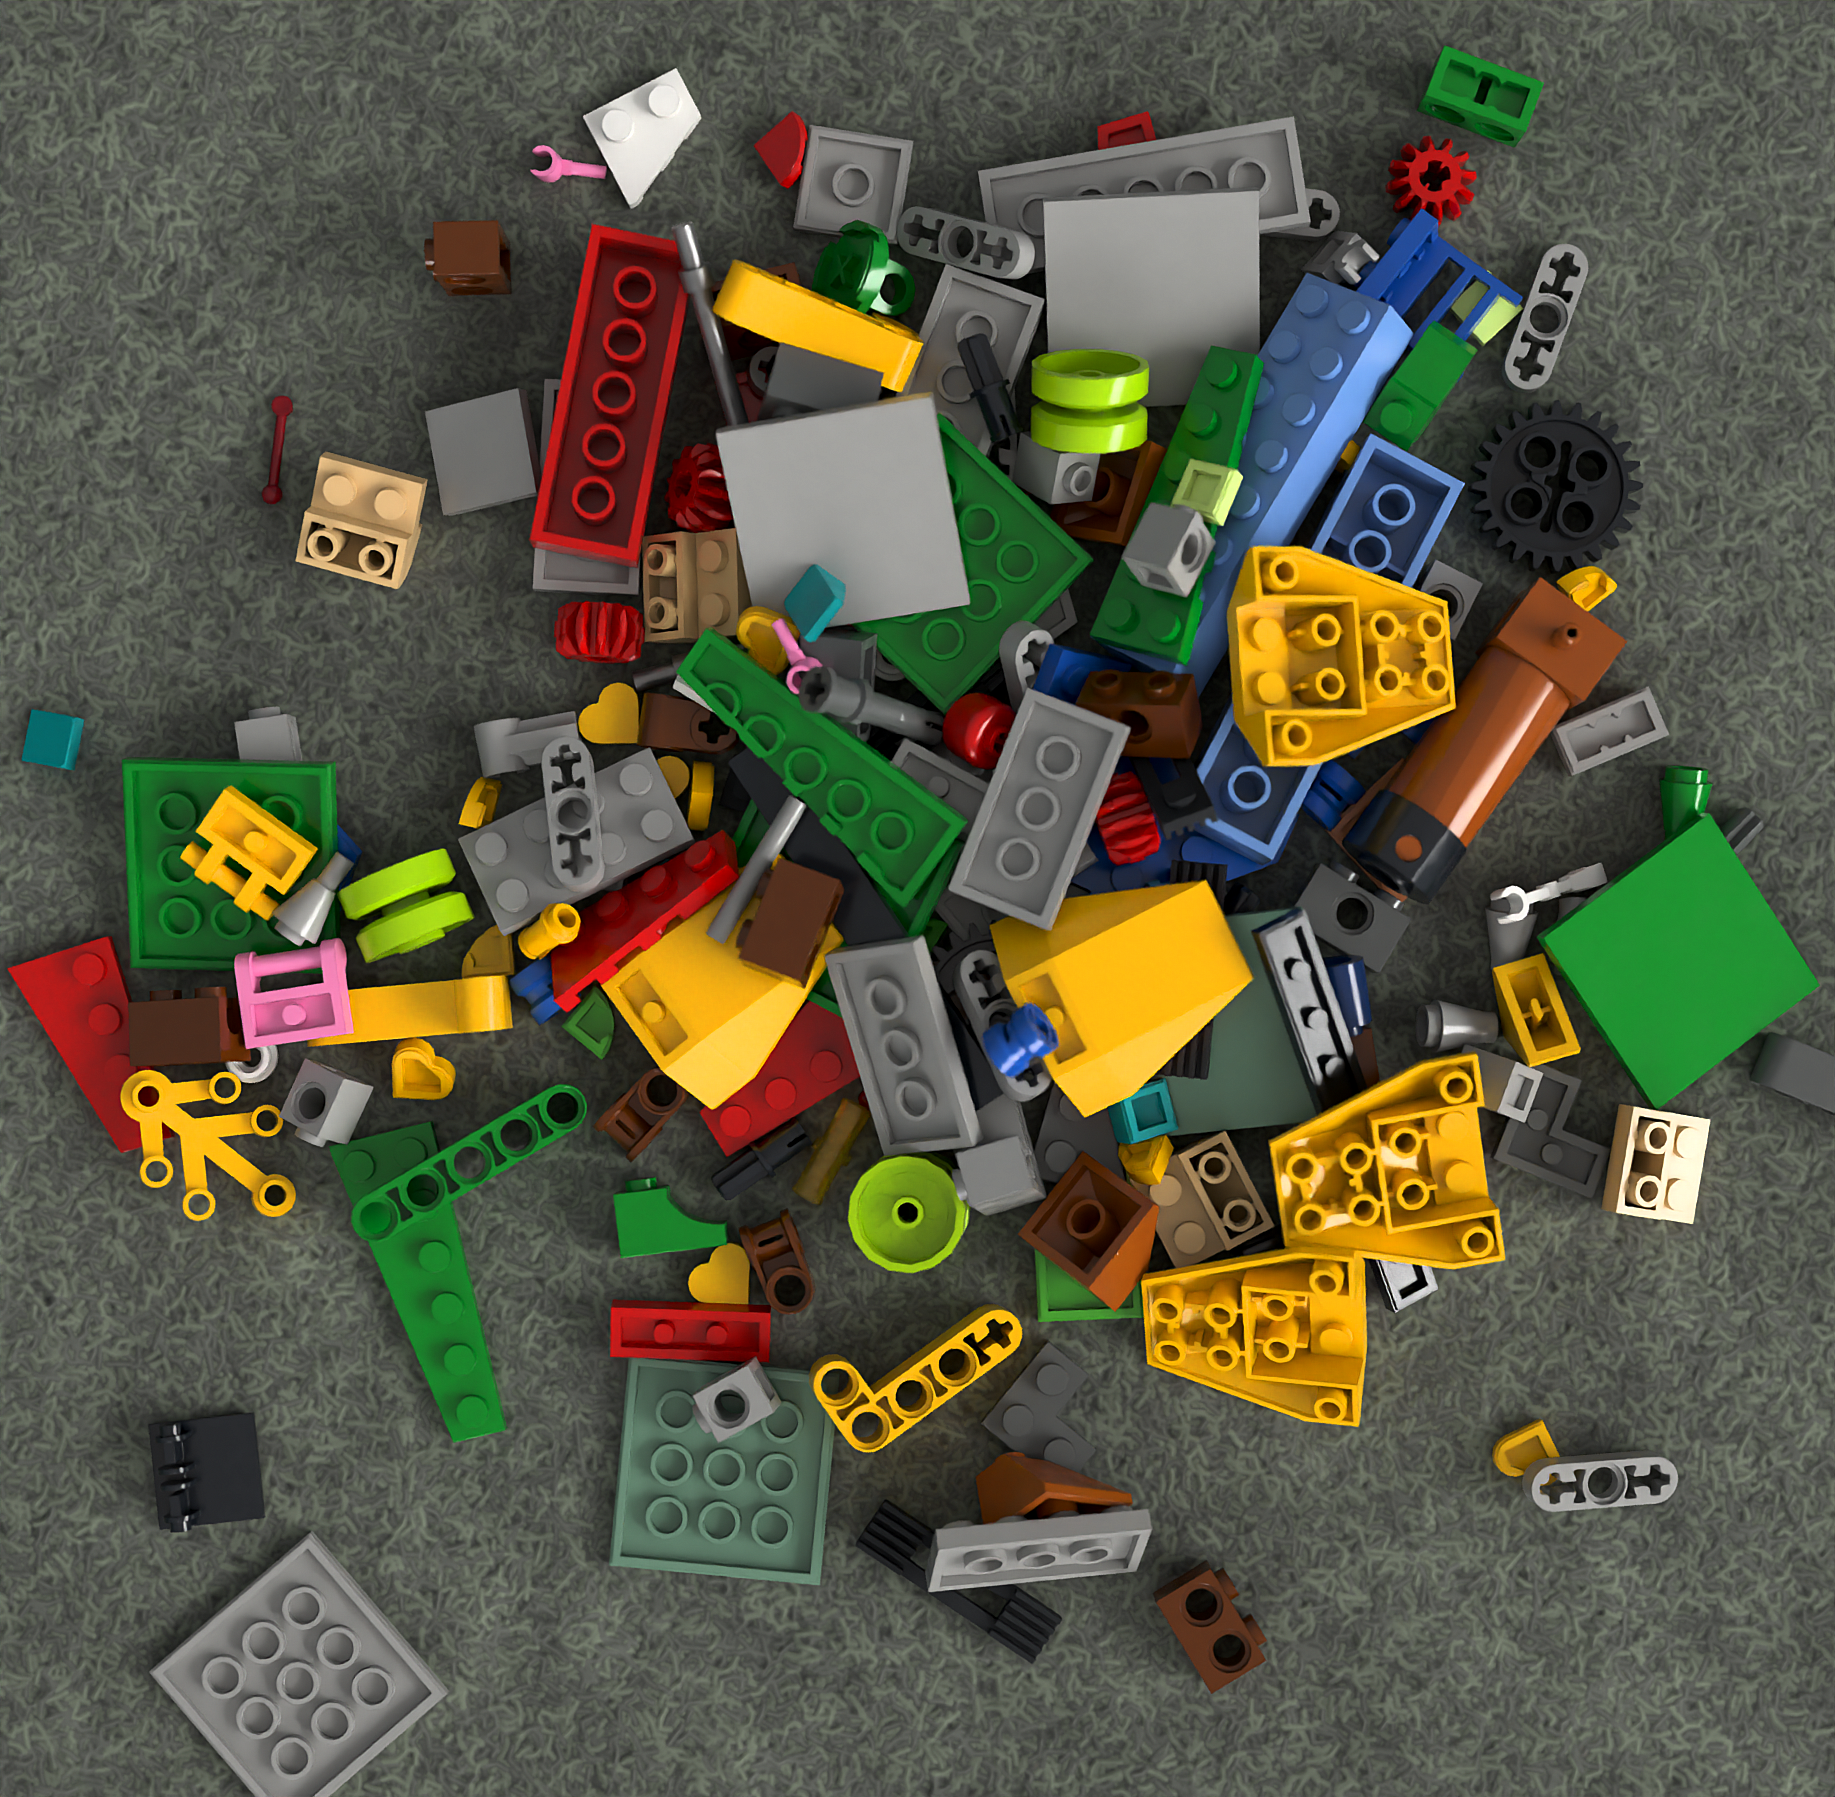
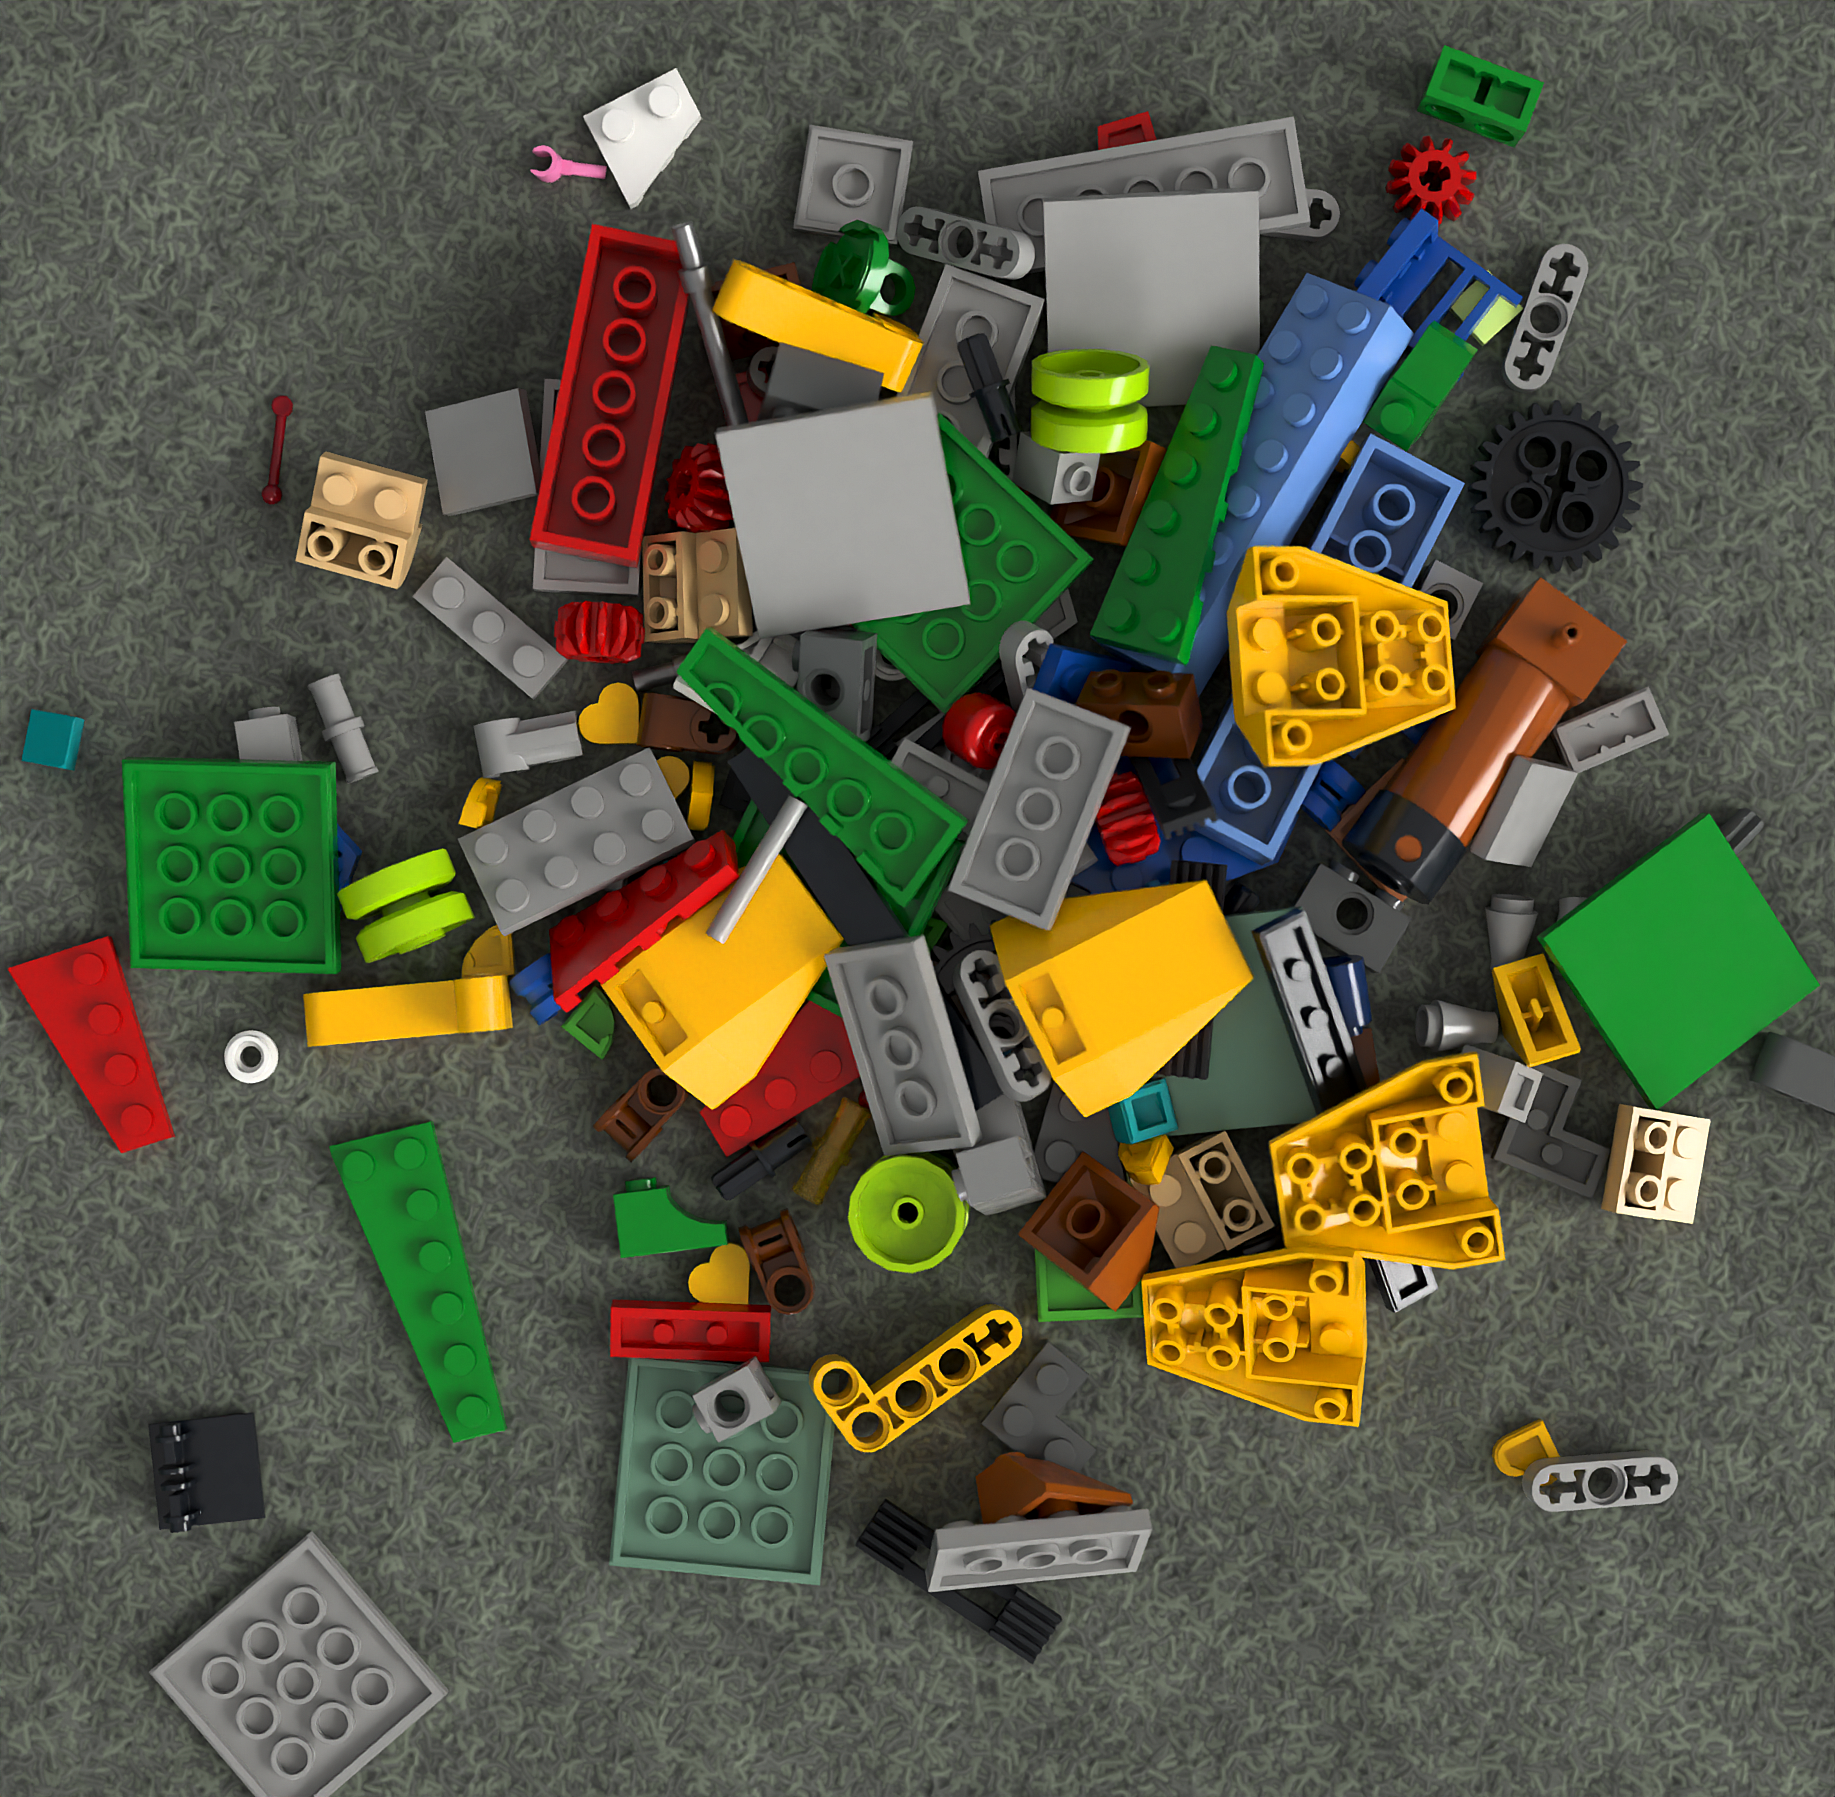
(186, 1030): reddish brown brick -> none
(201, 1138): yellow plant -> none
(254, 840): yellow plate -> none
(298, 1011): bright pink plate -> none
(306, 910): light grey cone -> none
(343, 728): none -> light grey pin
(344, 1103): light grey brick -> none
(419, 1072): yellow tile -> none
(469, 257): reddish brown brick -> none
(490, 628): none -> light grey plate
(495, 1160): green beam -> none
(556, 926): yellow pin -> none
(592, 849): light grey beam -> none
(757, 634): yellow tile -> none
(784, 149): red tile -> none
(789, 922): reddish brown brick -> none
(794, 654): bright pink hand -> none
(815, 601): teal slope -> none
(855, 702): dark grey pin -> none
(1020, 1040): blue wheel -> none
(1169, 548): light grey brick -> none
(1201, 1629): reddish brown brick -> none
(1208, 490): yellowish green tile -> none
(1340, 258): light grey plate -> none
(1523, 811): none -> light grey tile
(1572, 882): white piece -> none
(1586, 586): yellow tile -> none
(1683, 795): green cone -> none

